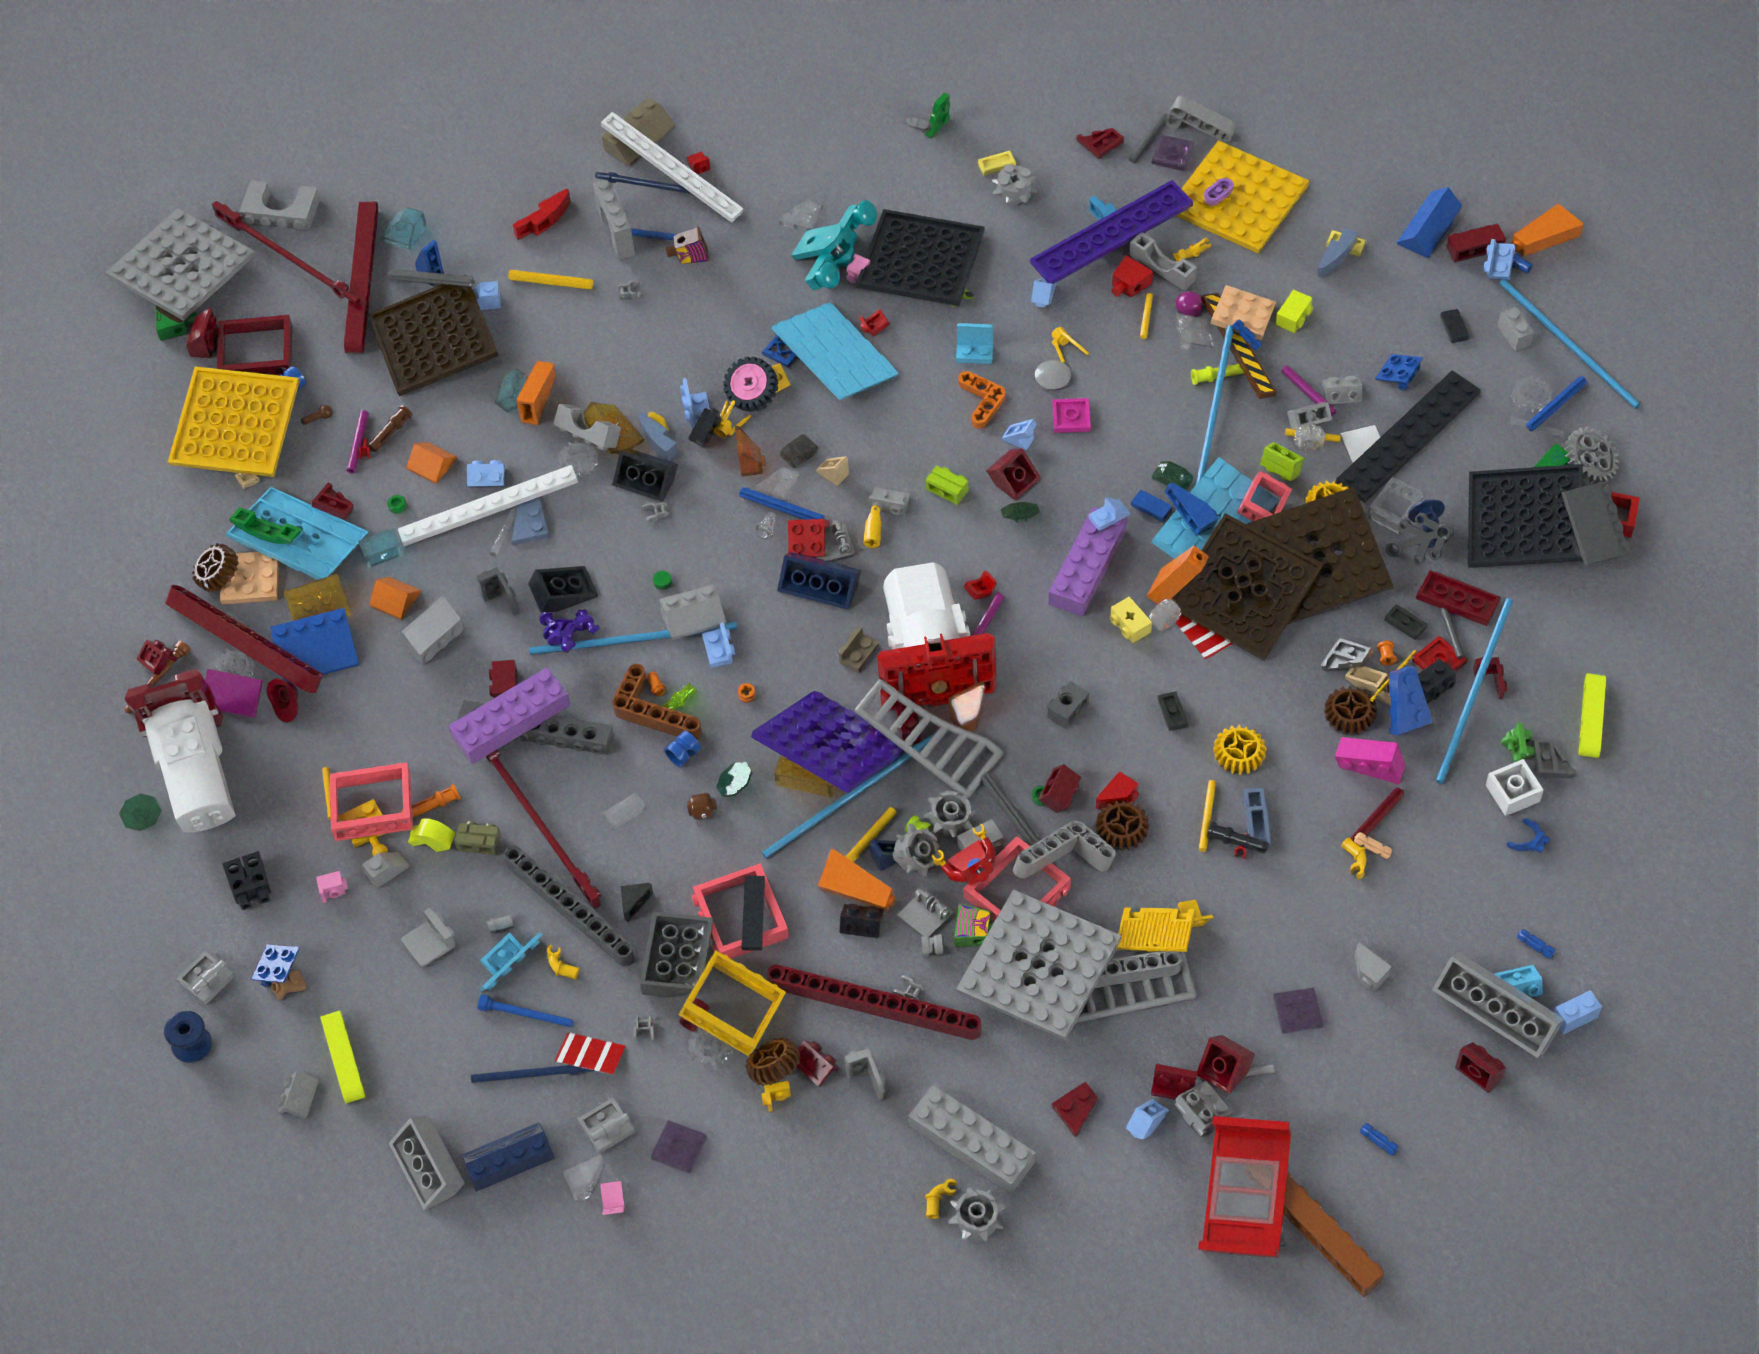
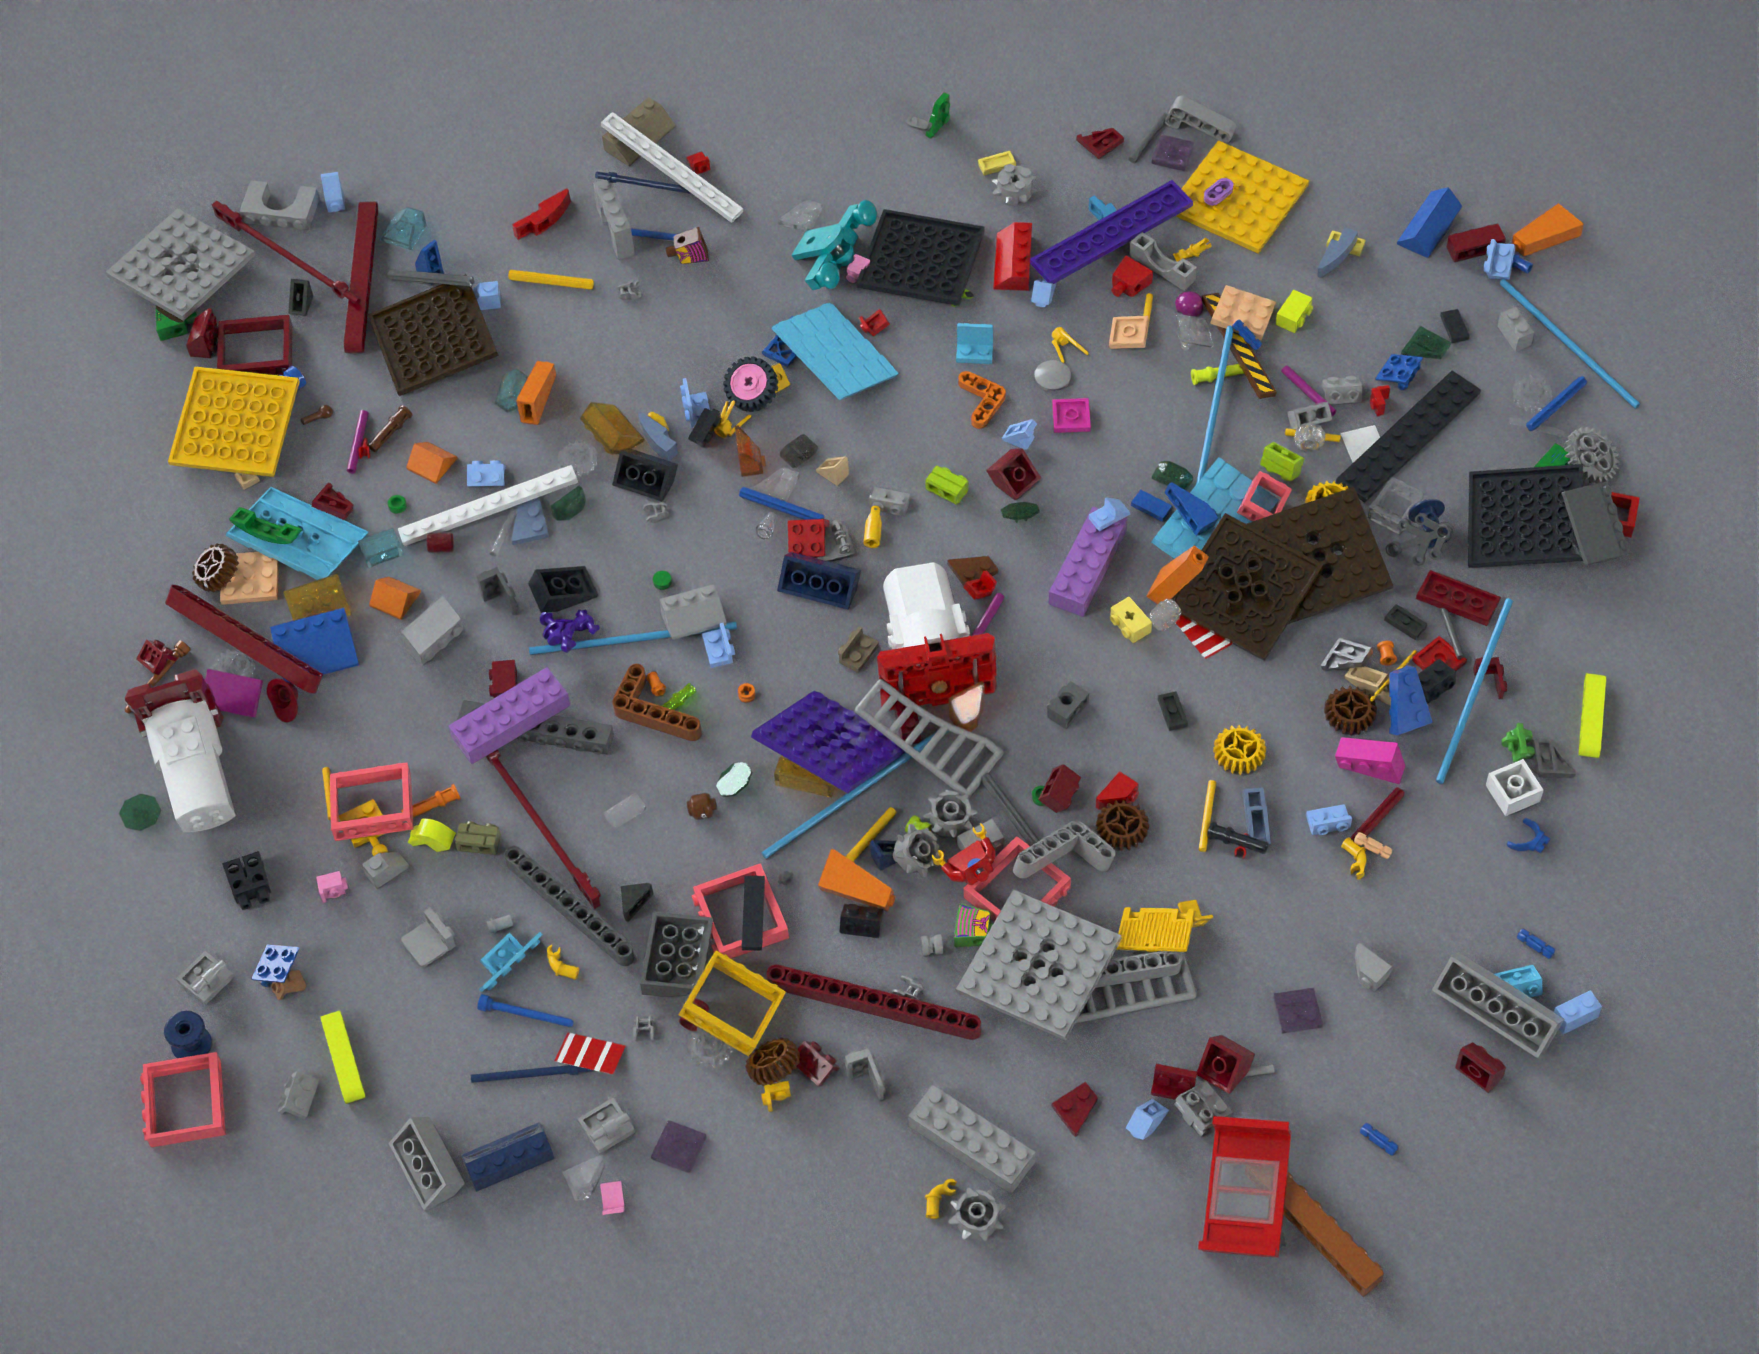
(178, 1066): none -> coral window
(300, 297): none -> pearl dark grey slope
(333, 192): none -> light blue slope
(440, 542): none -> dark red piece
(569, 505): none -> clear green slope
(572, 420): light grey arch -> none
(685, 746): blue wheel -> none
(785, 878): none -> dark grey piece
(925, 913): light grey hinge -> none
(971, 568): none -> reddish brown wing
(1013, 257): none -> red slope
(1129, 332): none -> light nougat tile
(1328, 820): none -> light blue bracket
(1377, 399): none -> red bracket
(1426, 345): none -> clear green wing

